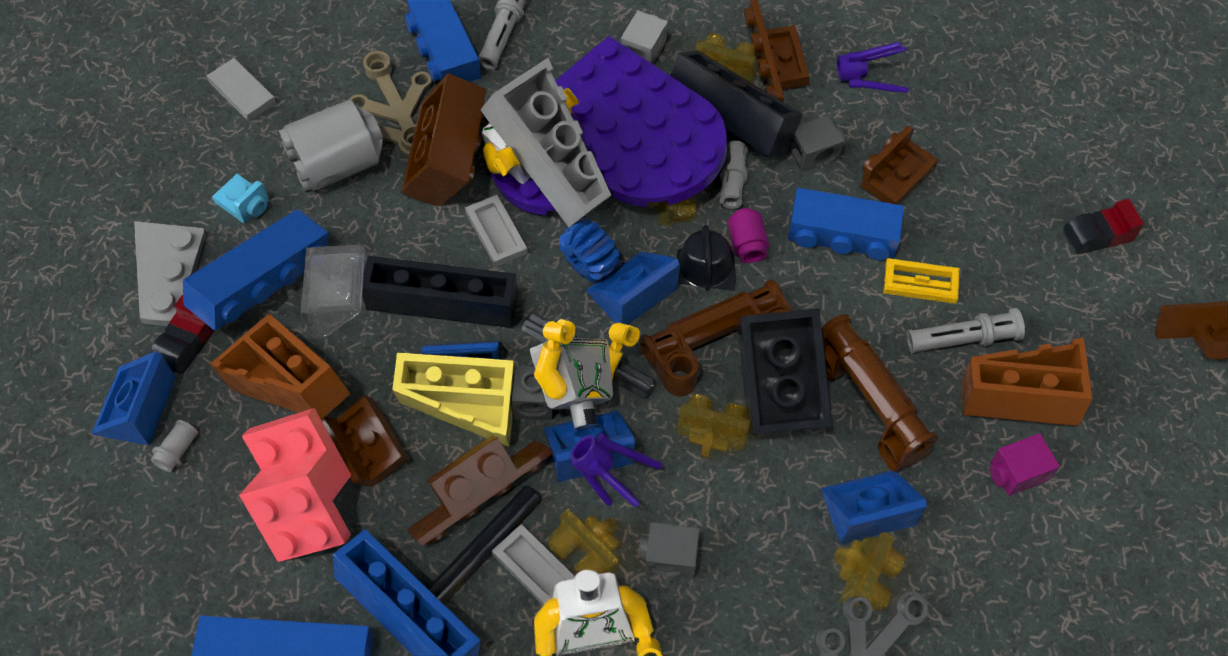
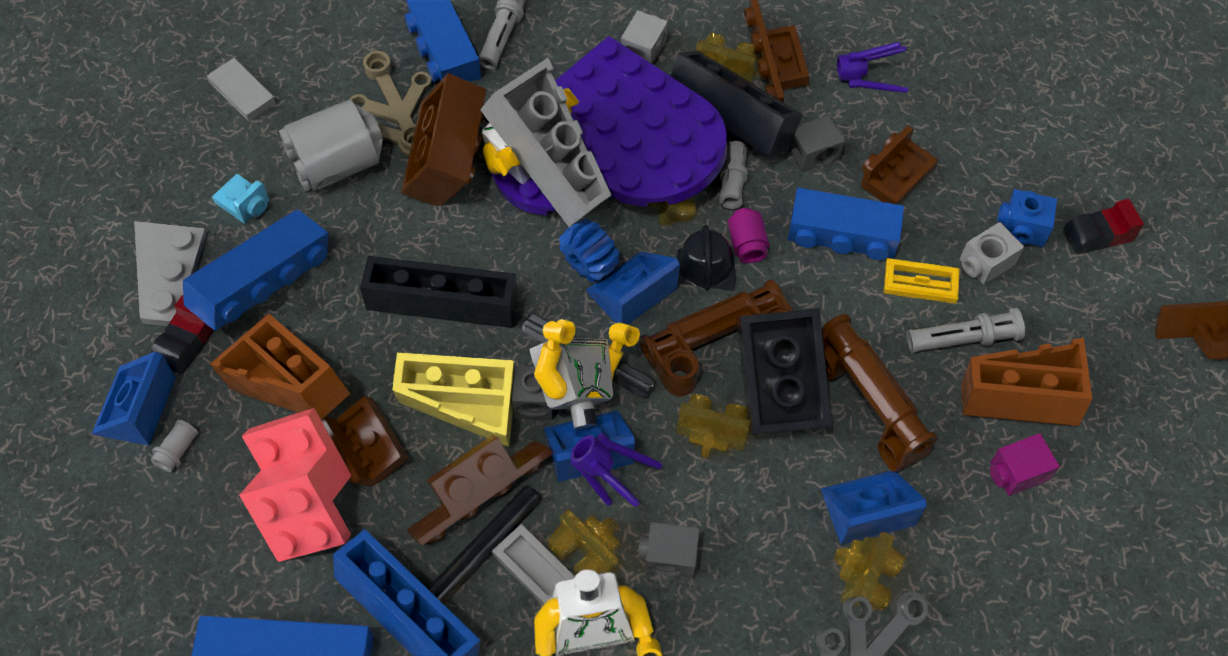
(332, 287): clear slope -> none
(480, 349): blue slope -> none
(496, 230): light grey tile -> none
(993, 242): none -> light grey brick
(1028, 216): none -> blue brick

